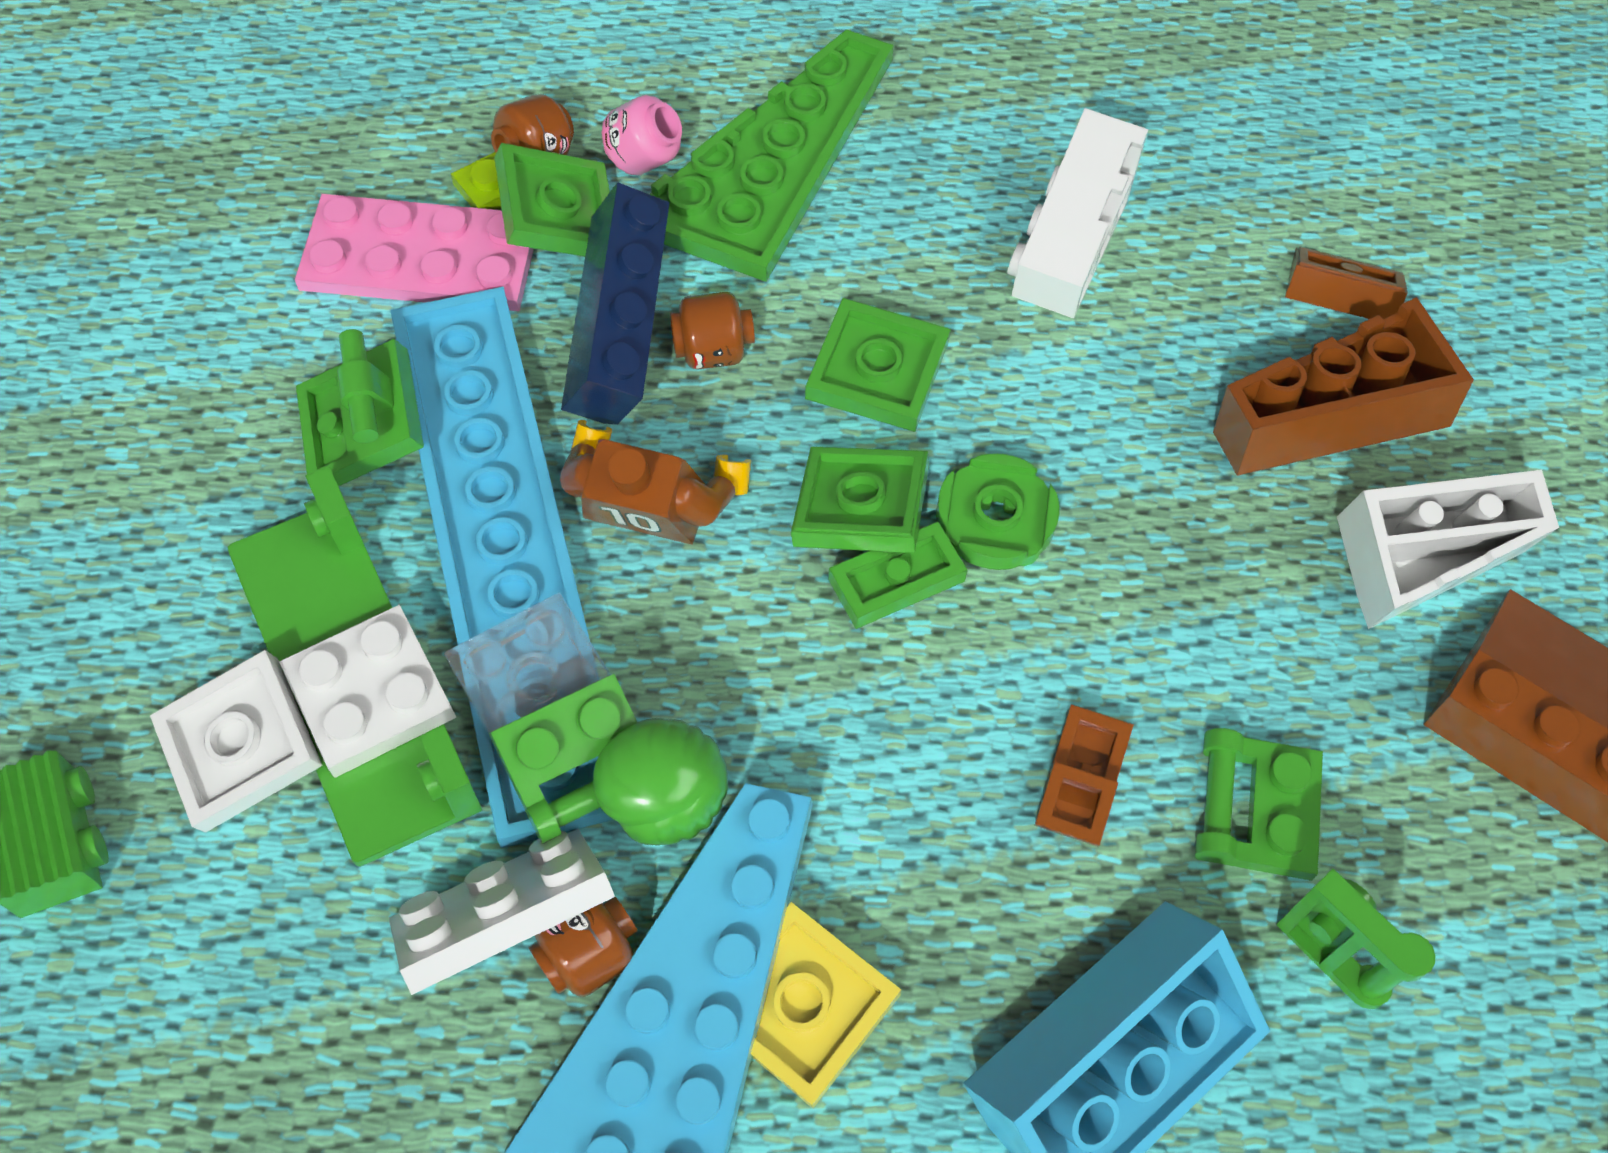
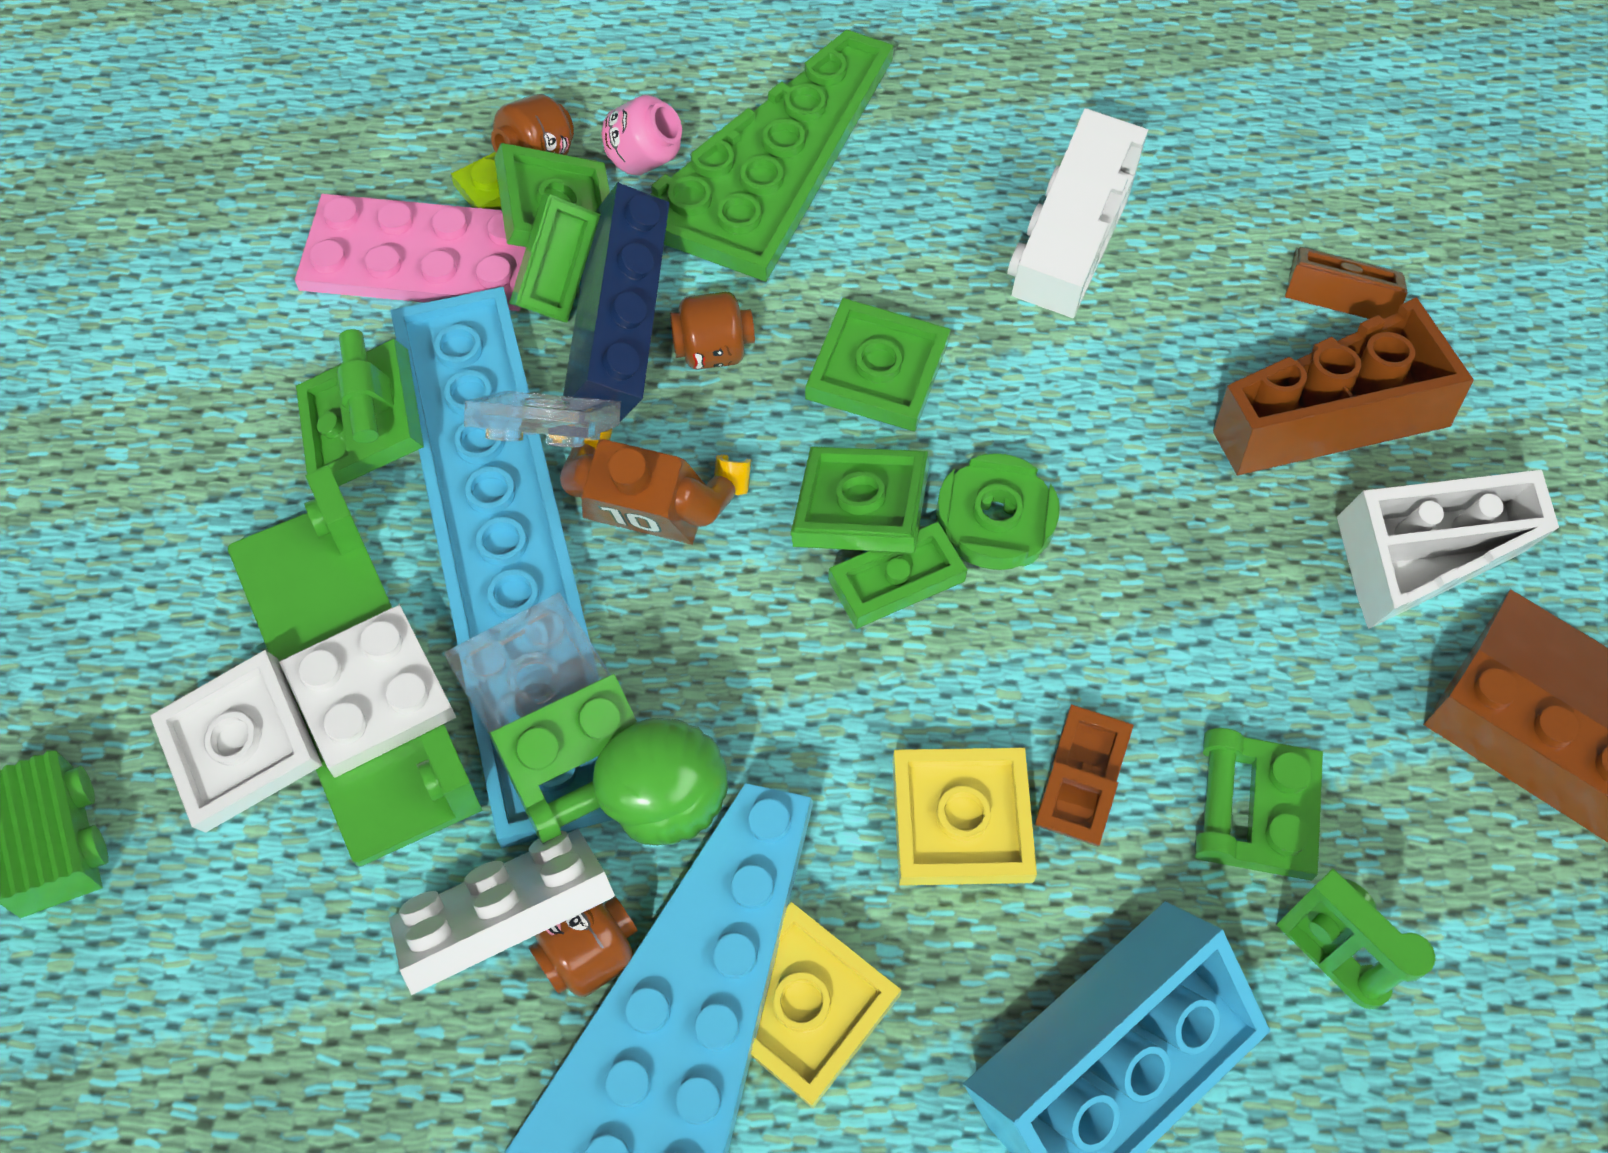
(554, 258): none -> bright green tile
(562, 418): none -> clear plate
(963, 816): none -> light yellow plate

